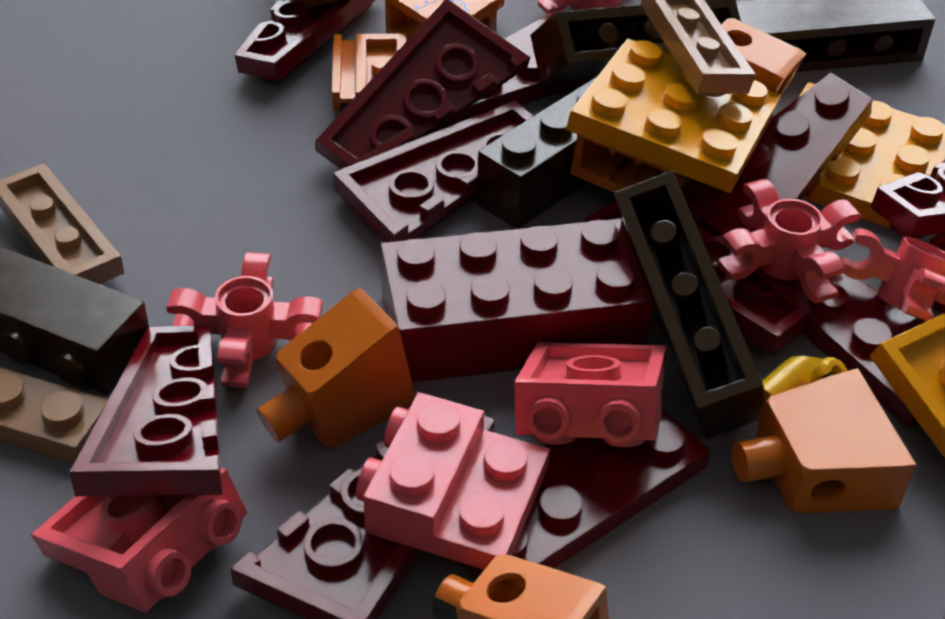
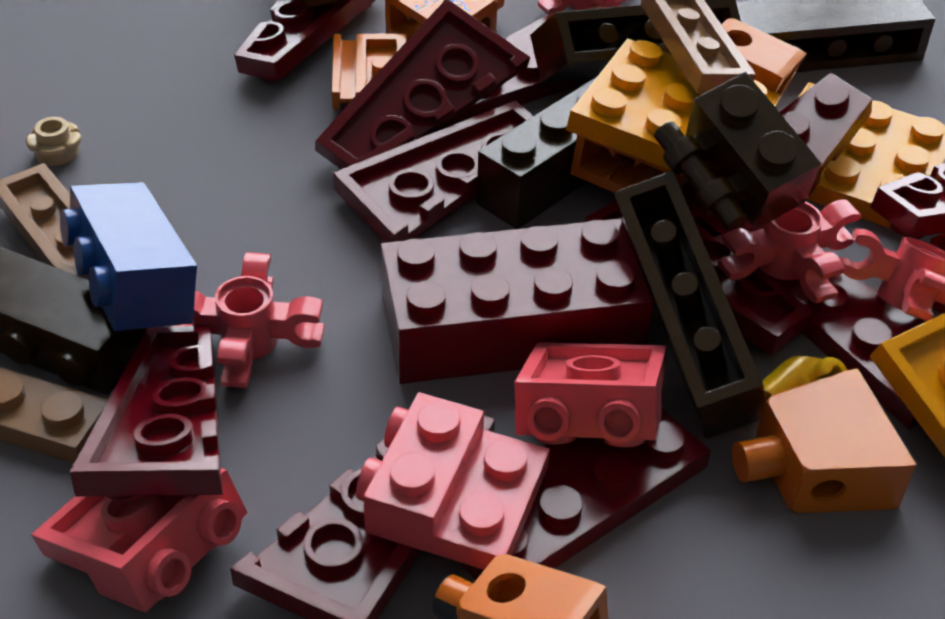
(54, 141): none -> tan plate
(129, 256): none -> blue brick
(340, 374): orange torso -> none
(740, 155): none -> dark brown brick

